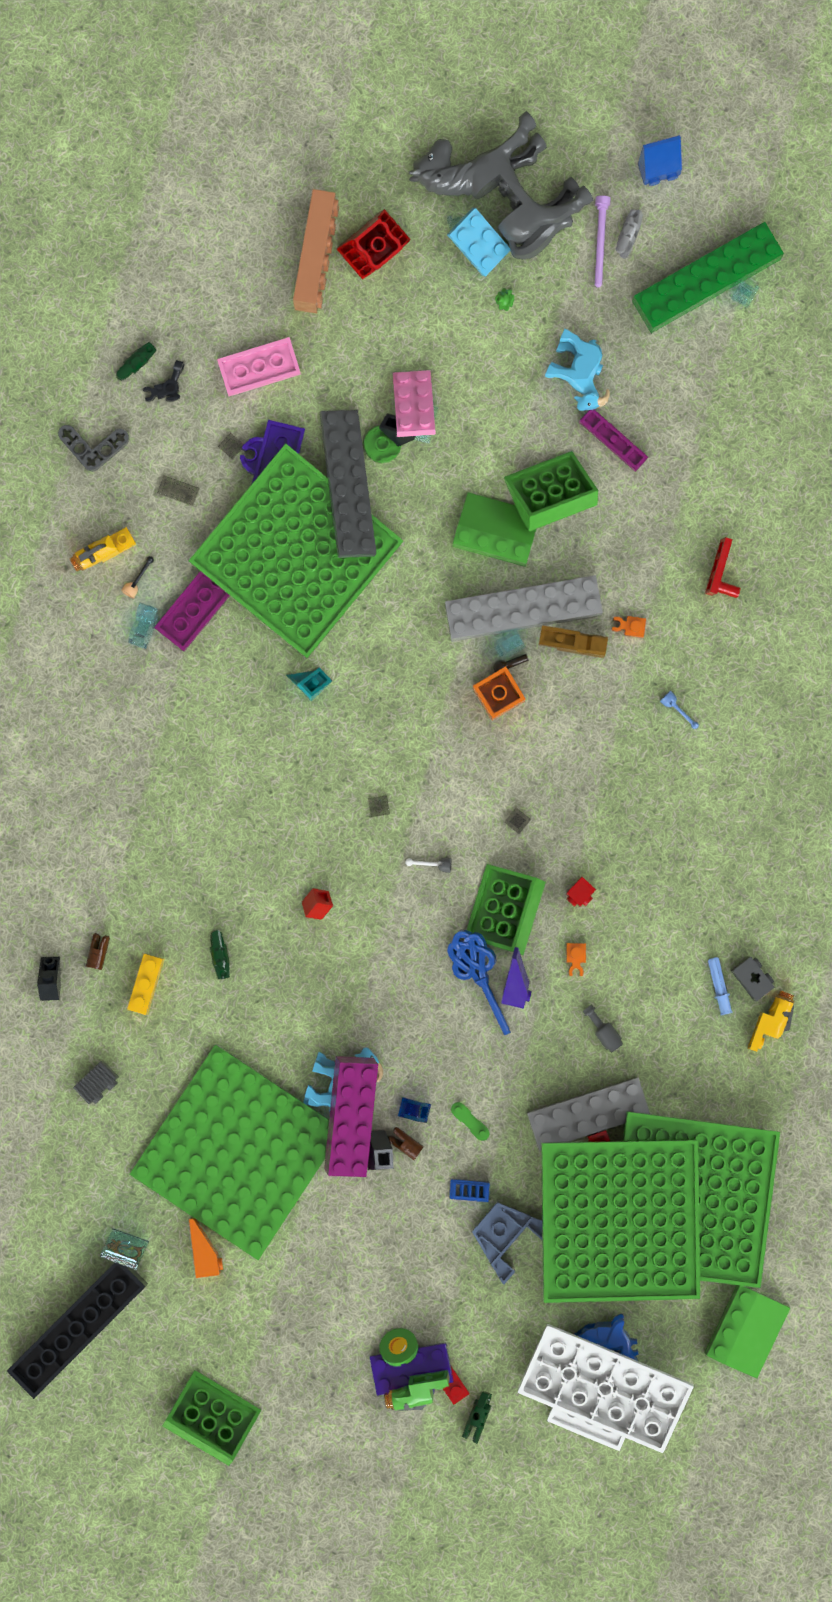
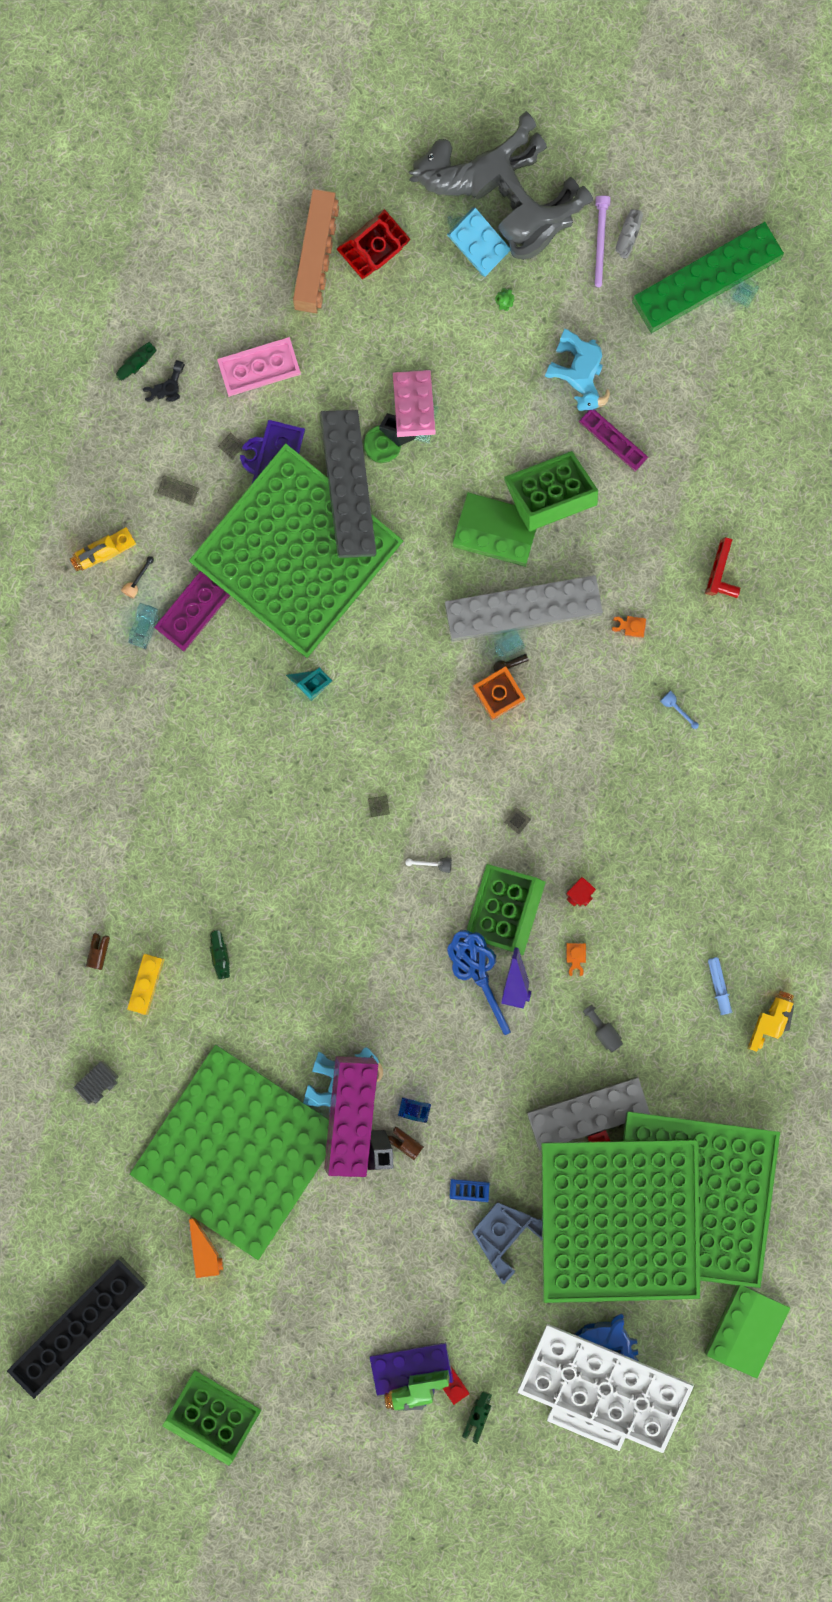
(49, 979): black slope -> none
(90, 453): dark grey beam -> none
(124, 1249): clear light blue tile -> none
(317, 903): red panel -> none
(398, 1347): bright green tile -> none
(464, 1115): bright green piece -> none
(573, 641): pearl gold plate -> none
(661, 161): blue slope -> none
(754, 989): dark grey brick -> none

